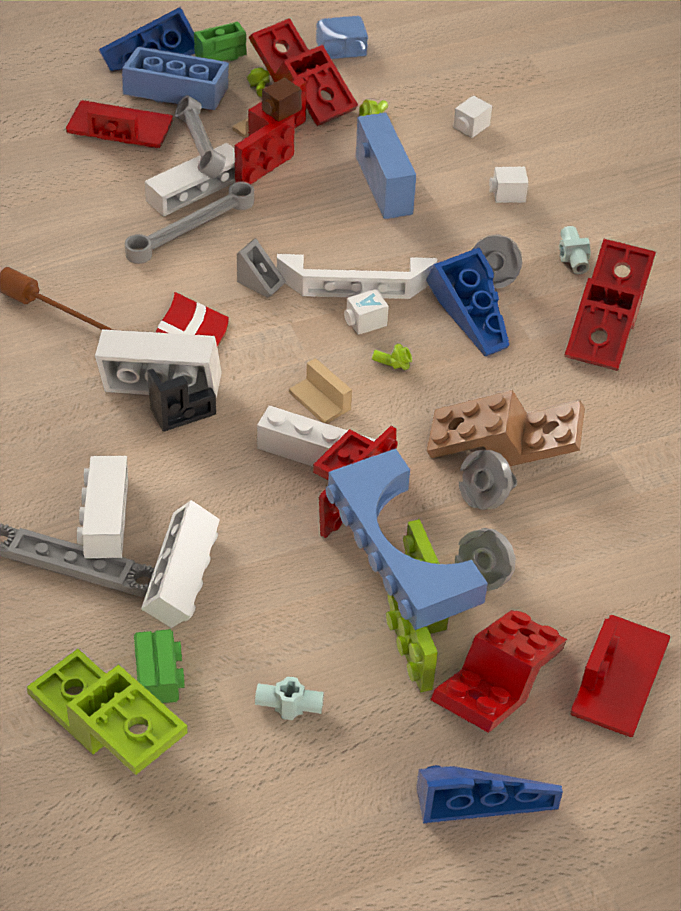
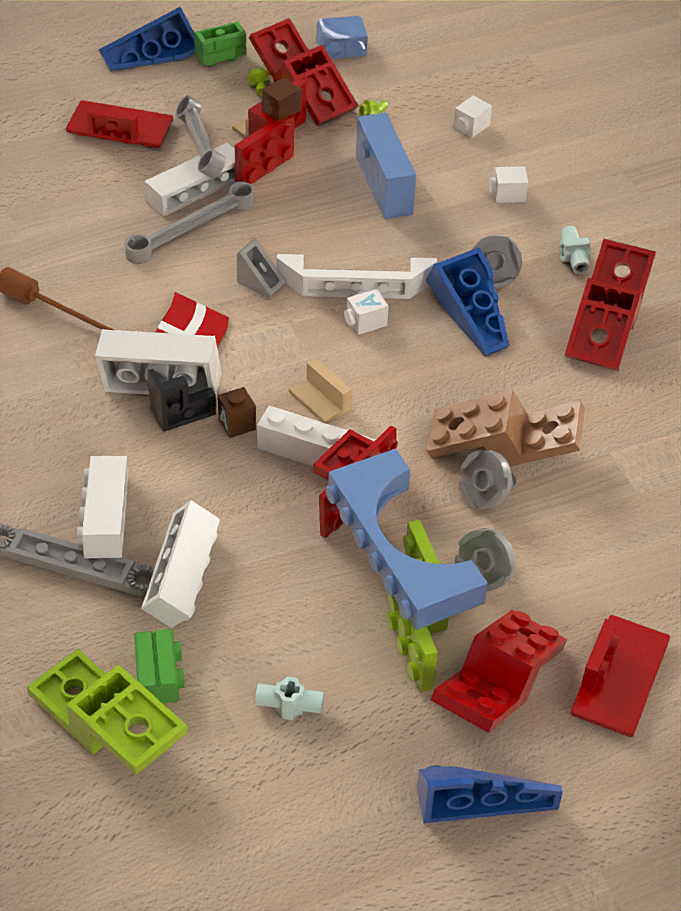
(173, 76): medium blue brick -> none
(237, 412): none -> reddish brown brick
(399, 358): lime plate -> none

